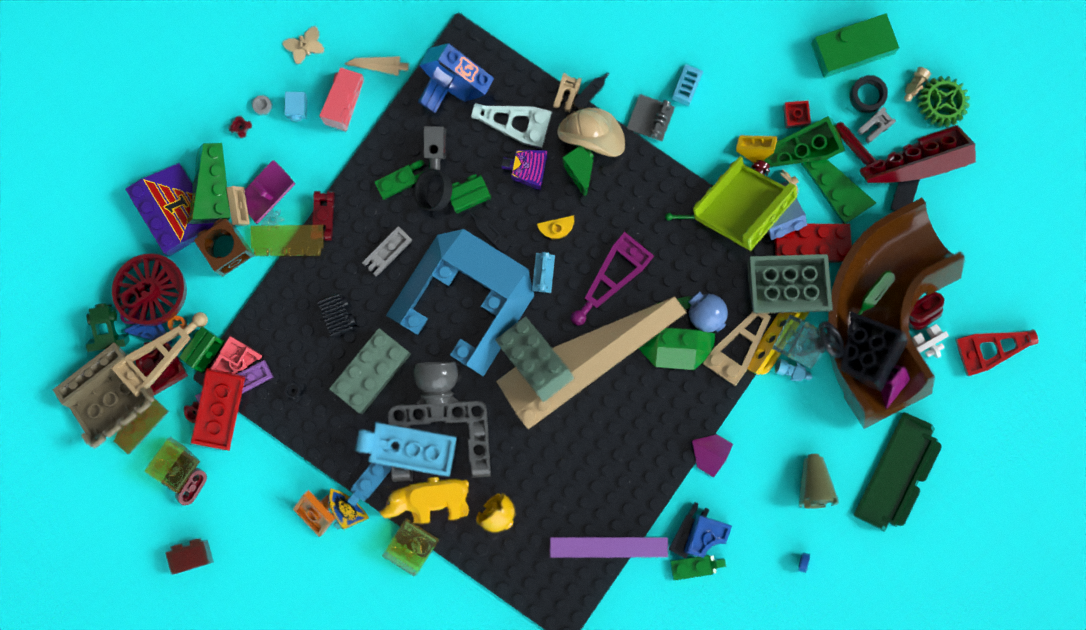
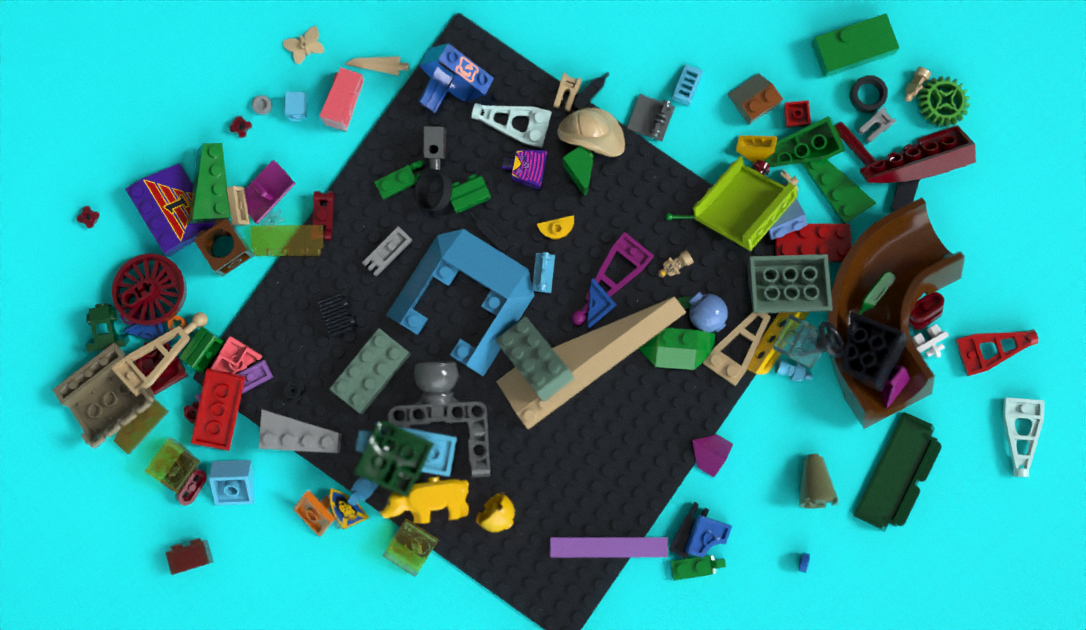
(94, 216): none -> dark red plate
(232, 482): none -> medium azure slope
(285, 433): none -> light grey wedge
(393, 458): none -> dark green slope
(599, 303): none -> blue tile
(672, 267): none -> tan piece
(755, 98): none -> slope
(1023, 409): none -> light aqua plate

